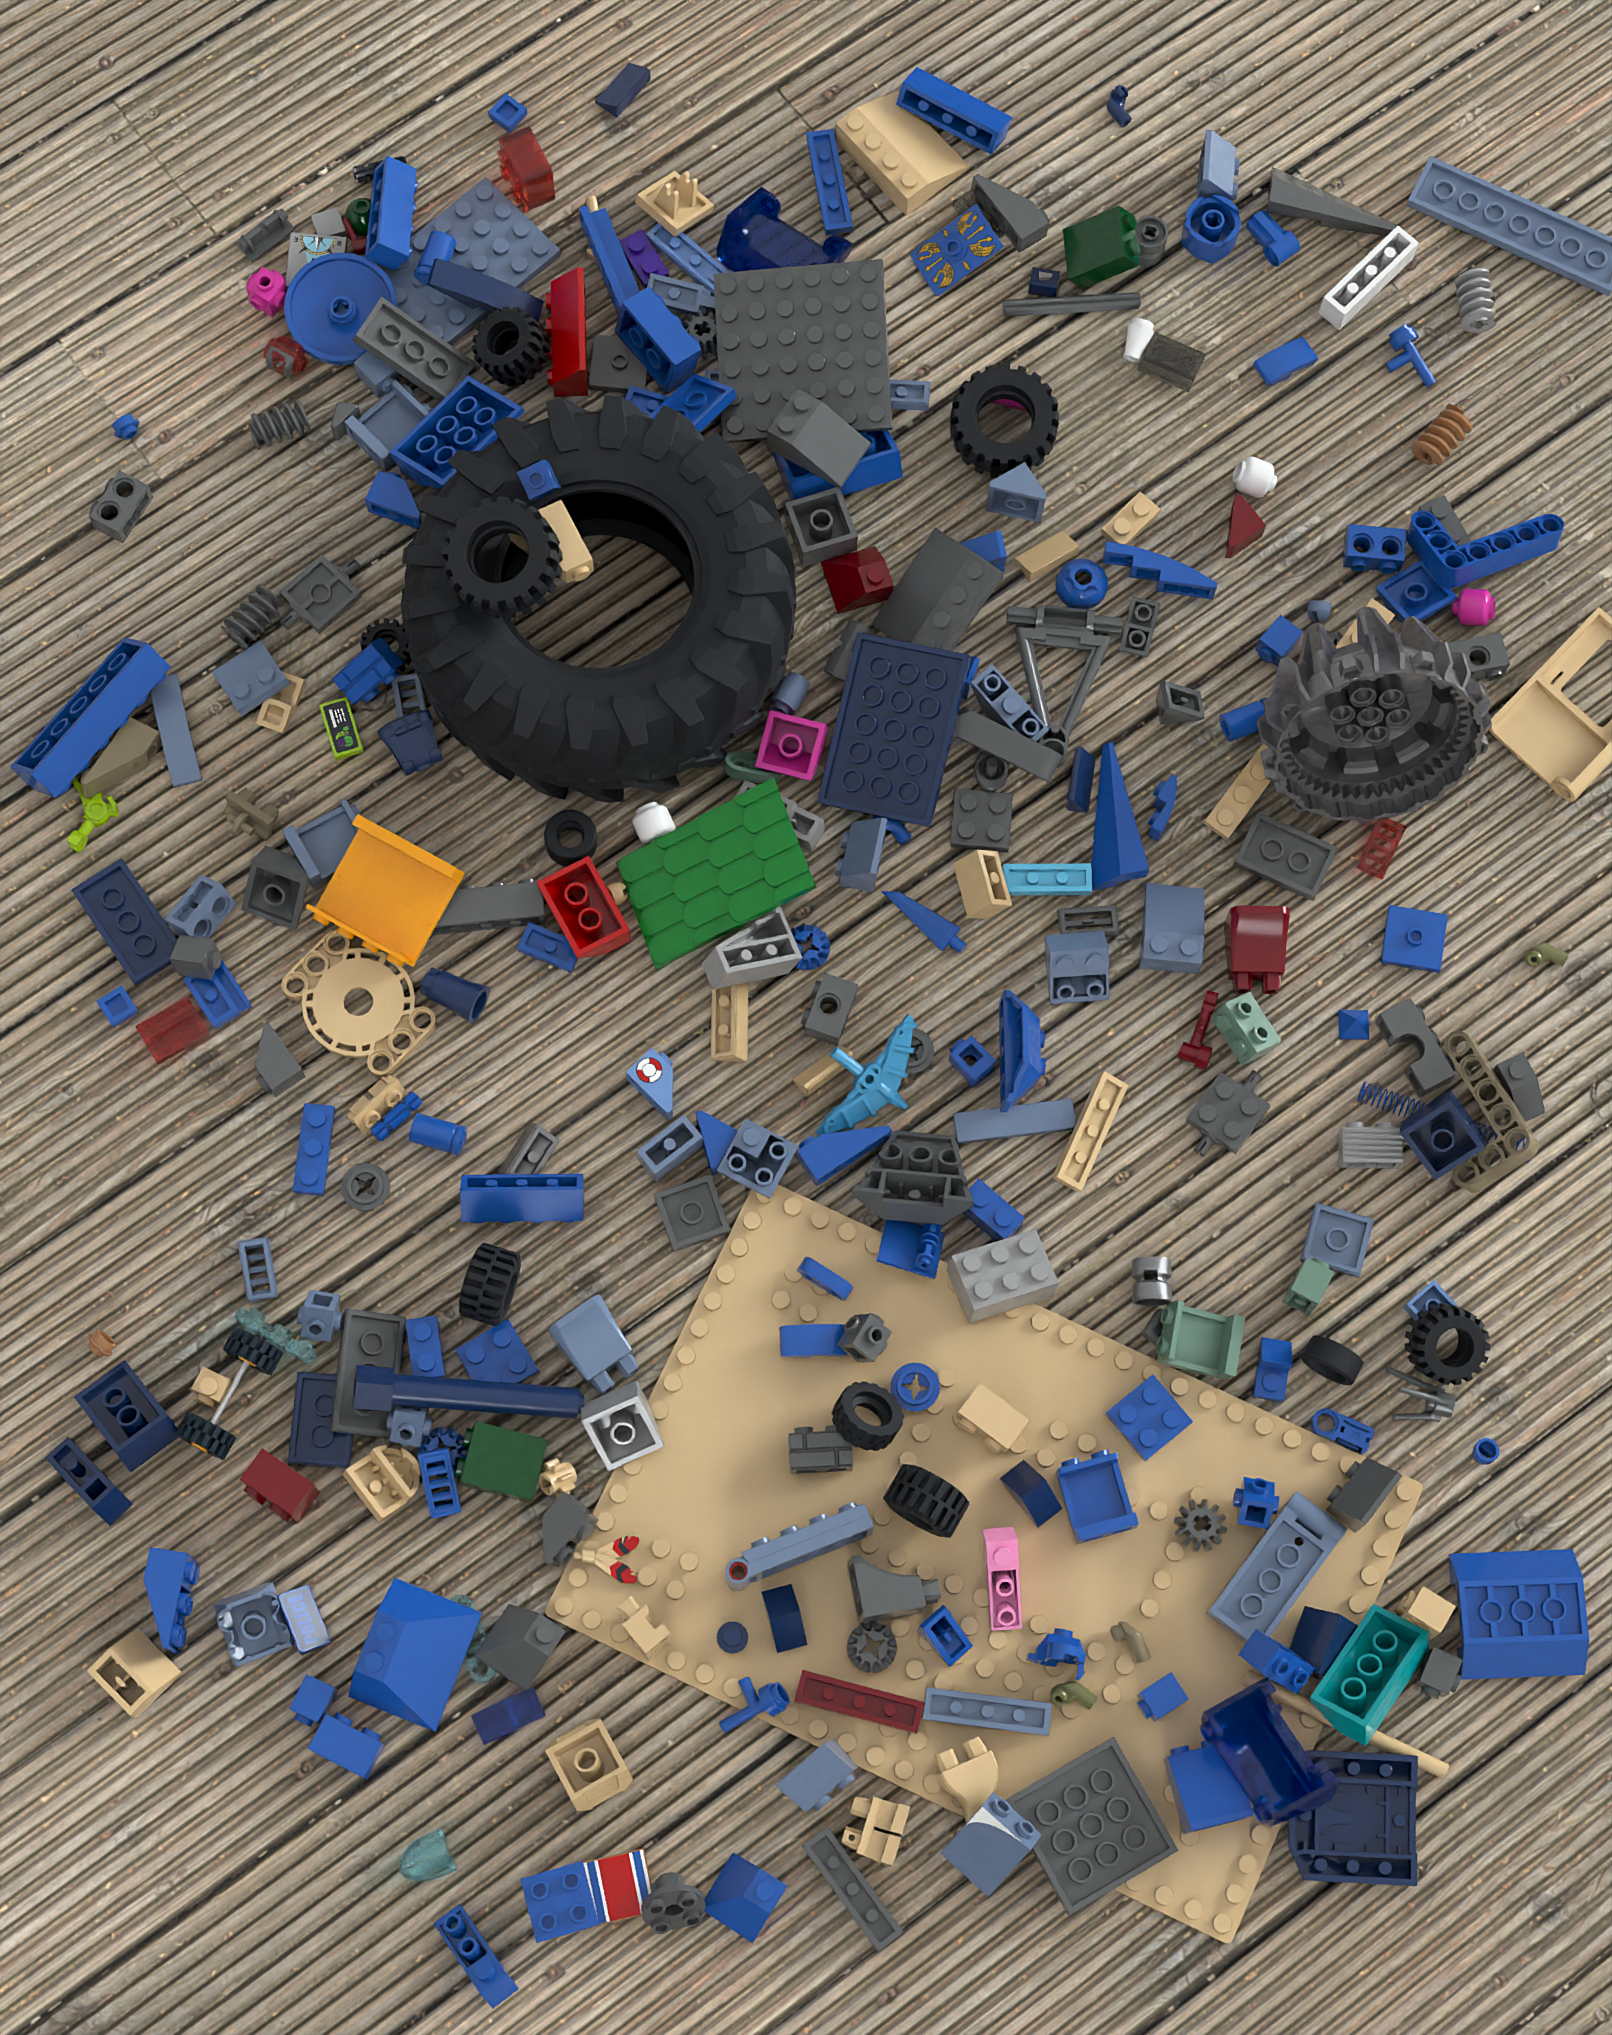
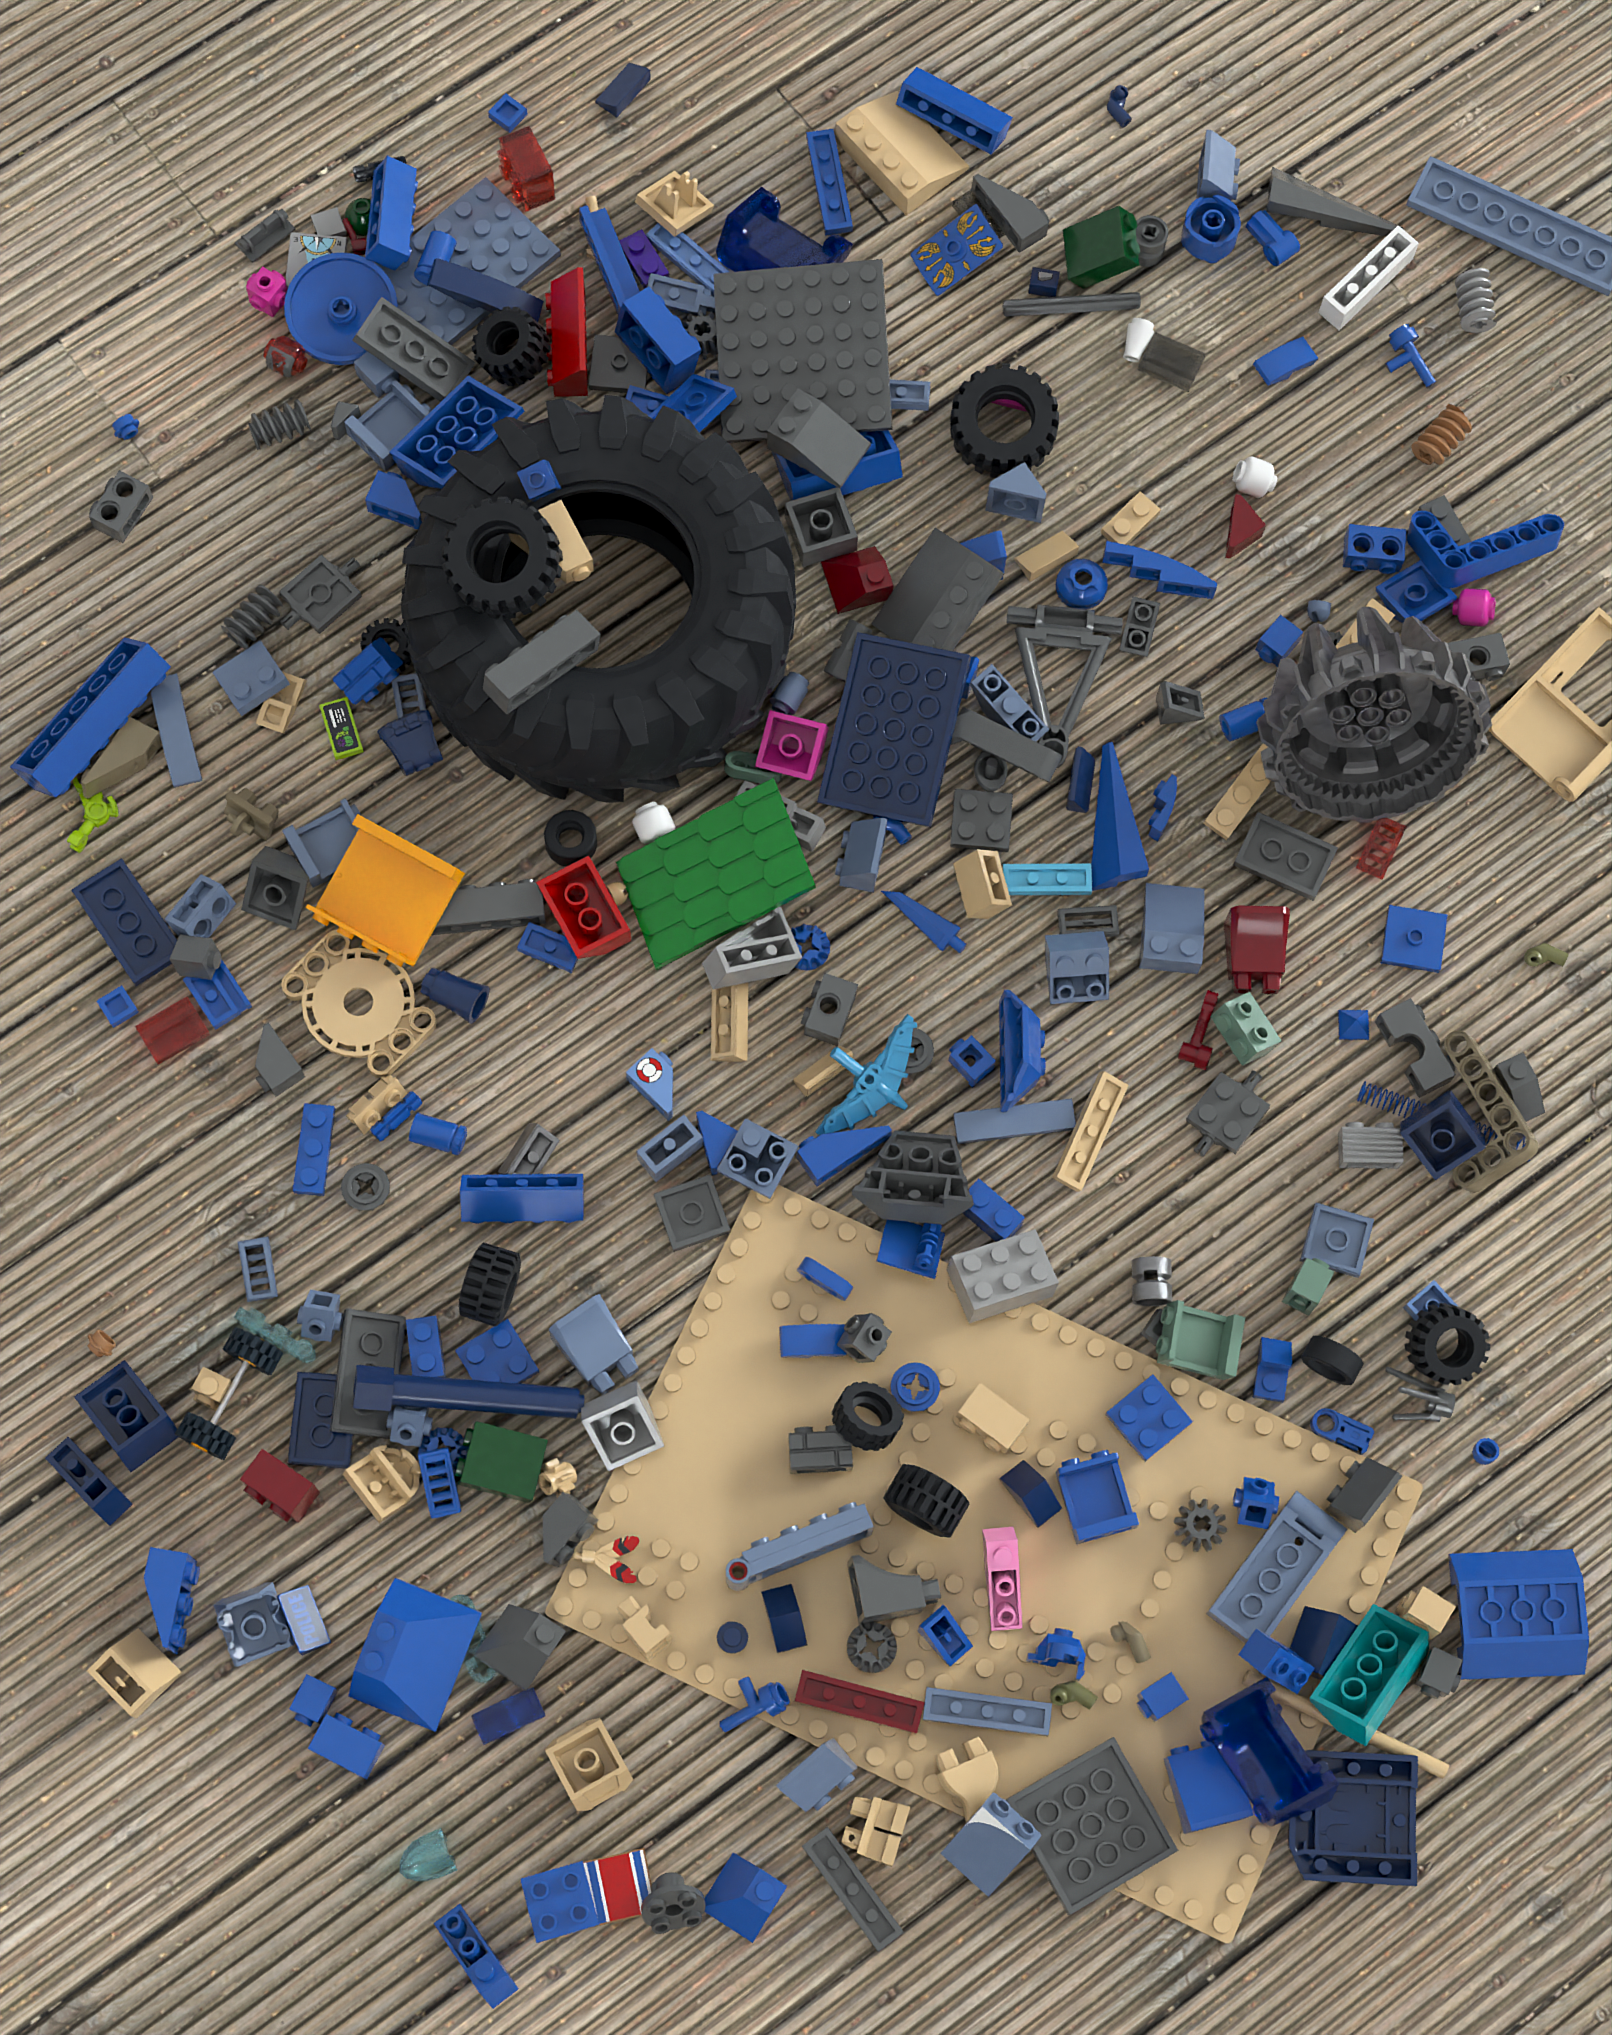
(541, 661): none -> dark grey brick

